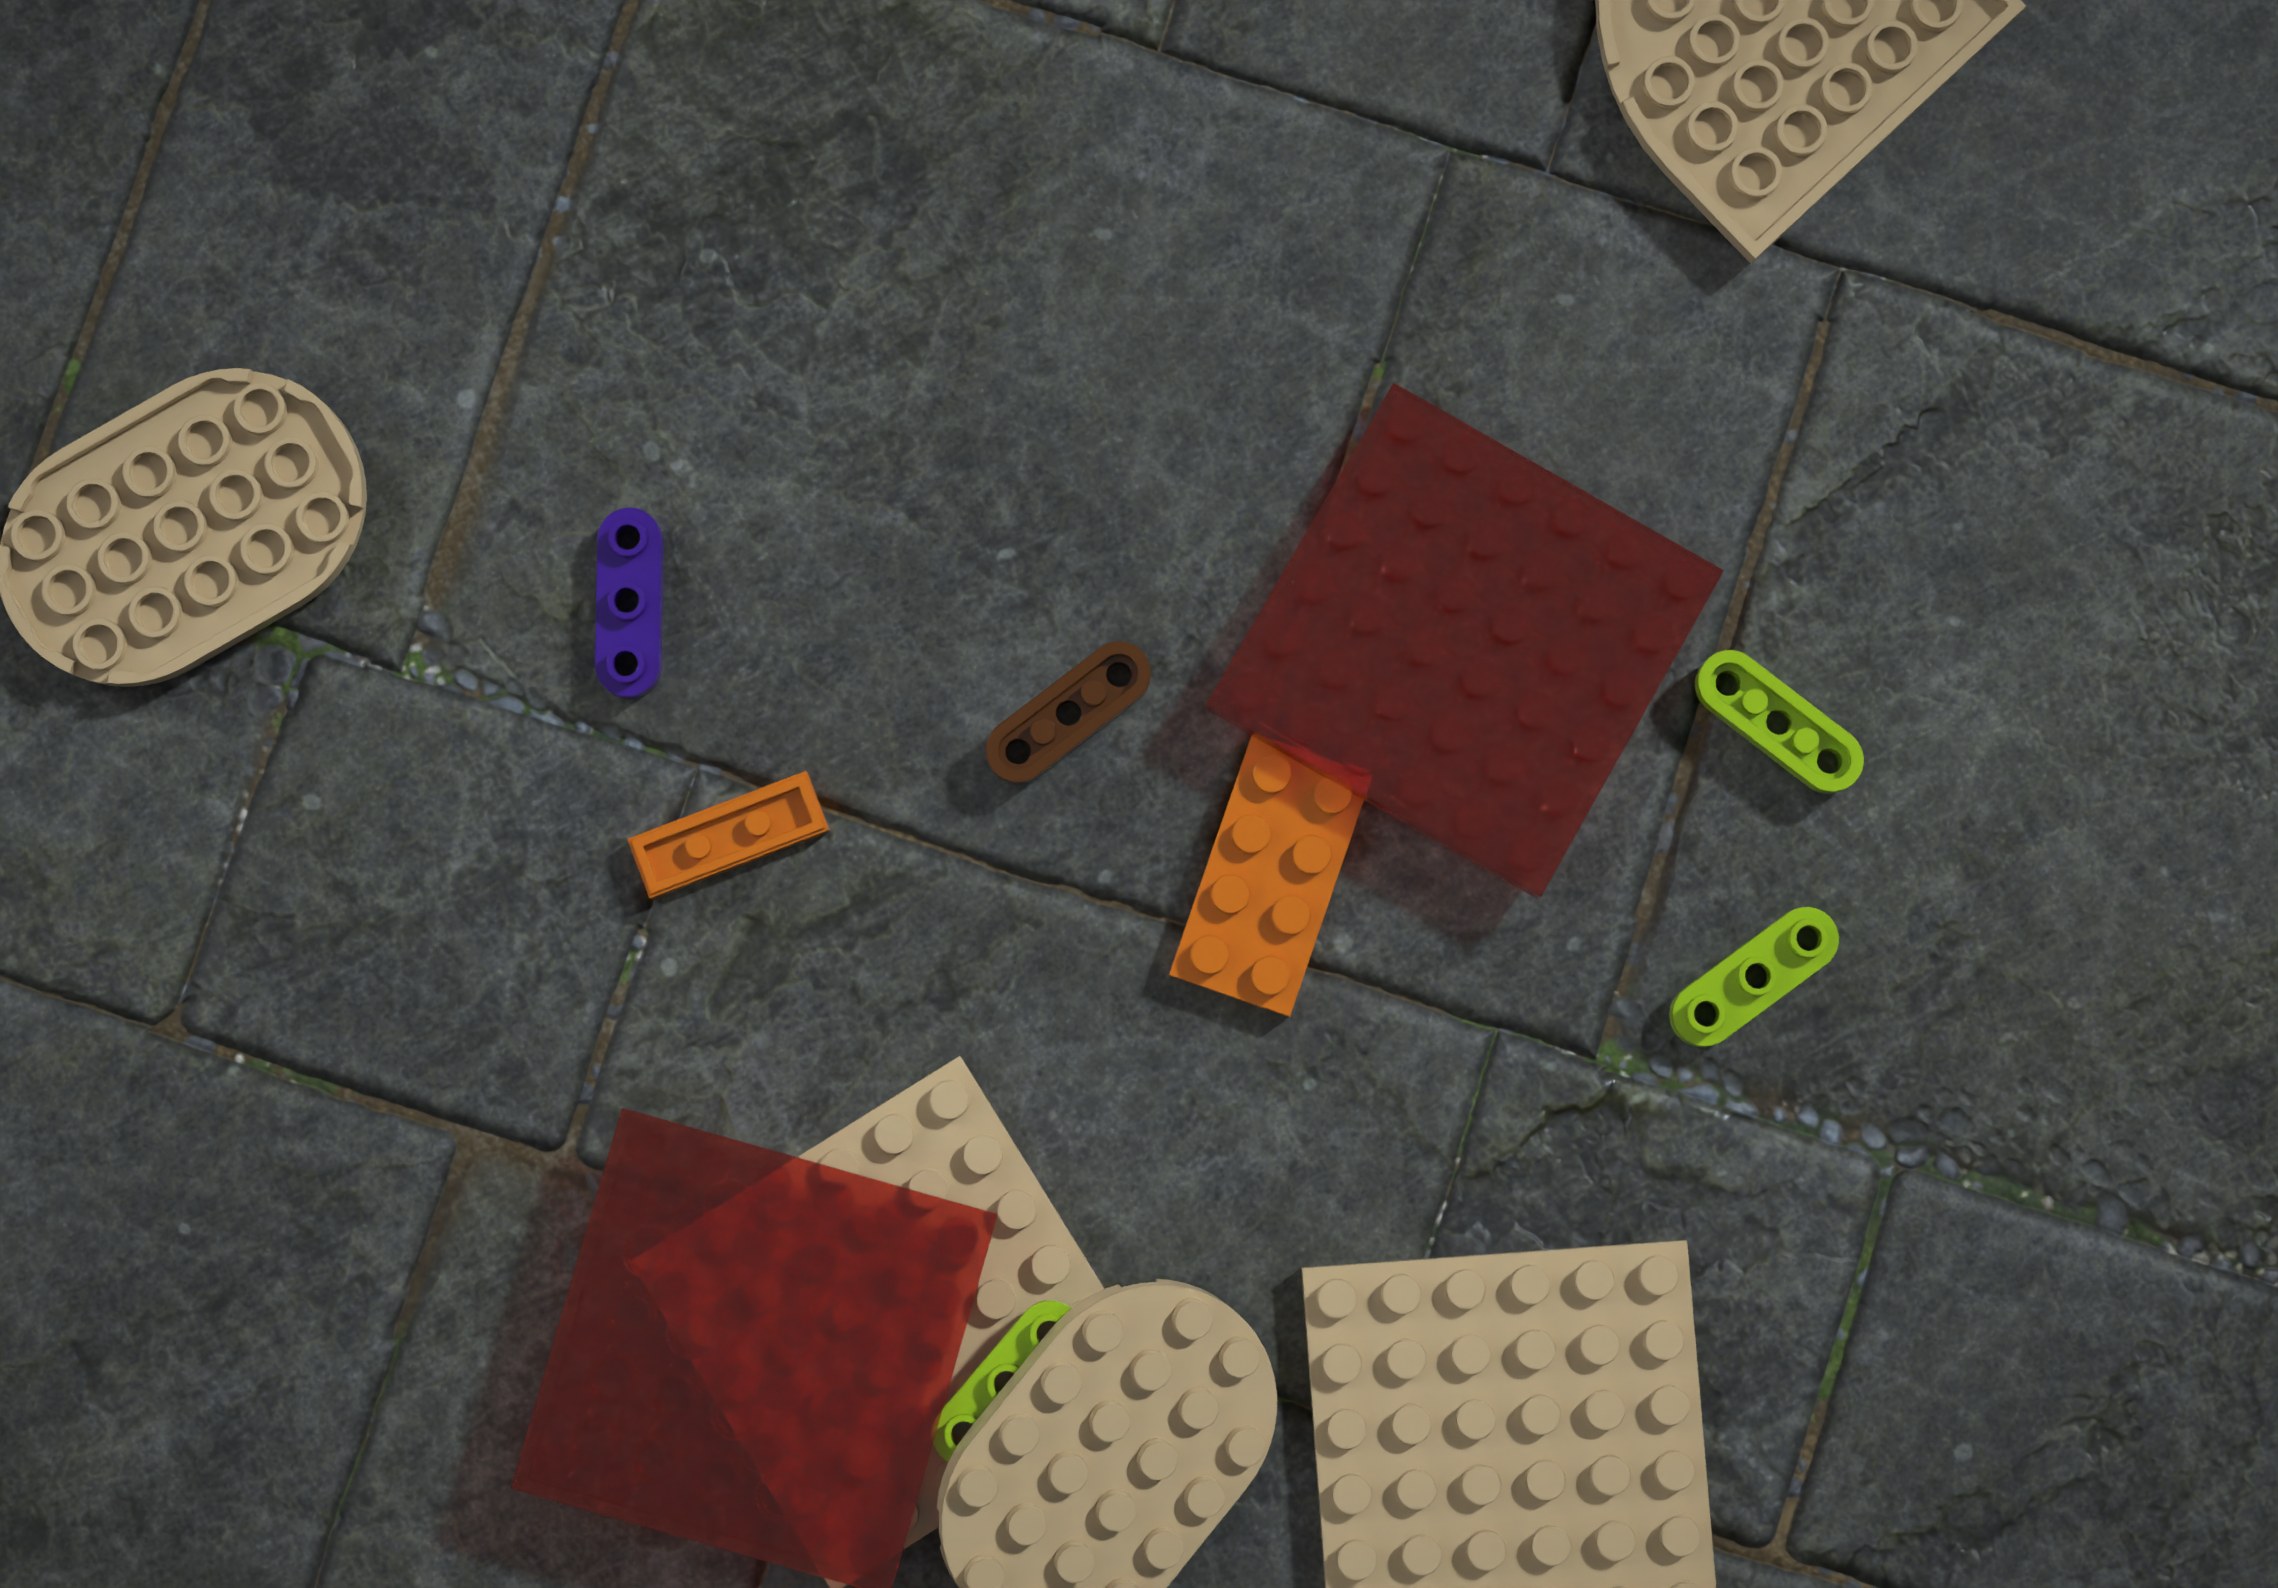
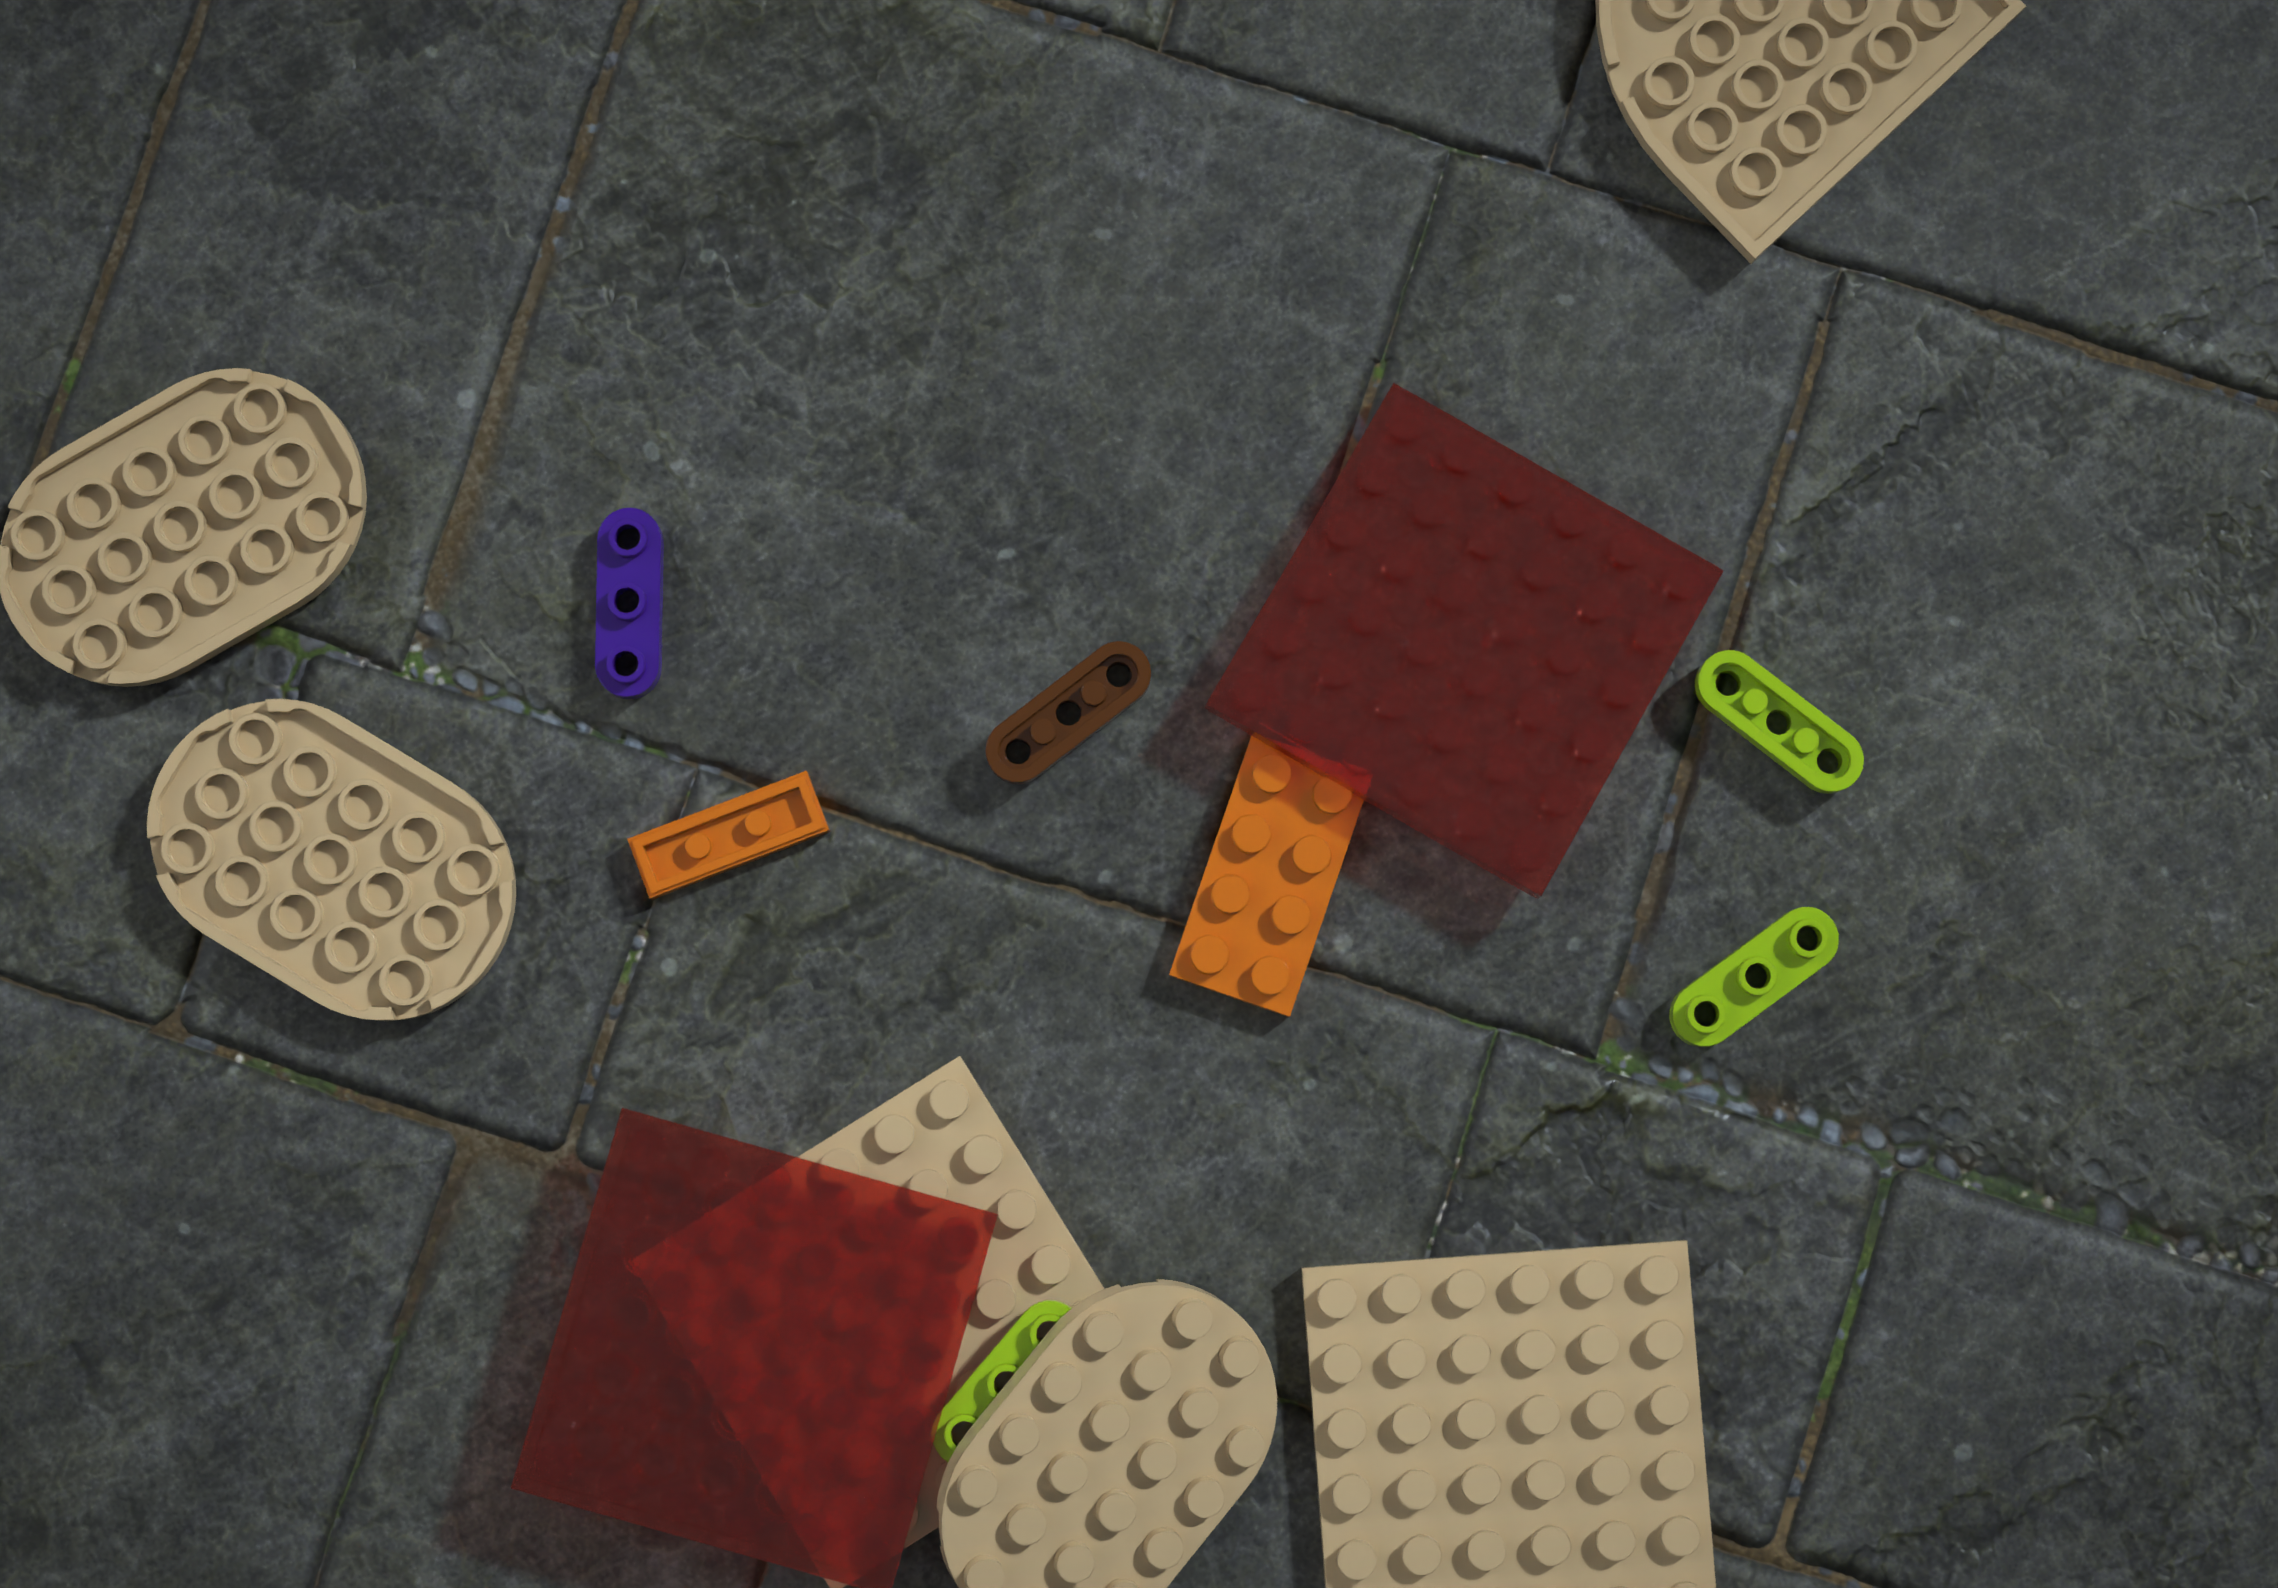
(331, 860): none -> tan plate

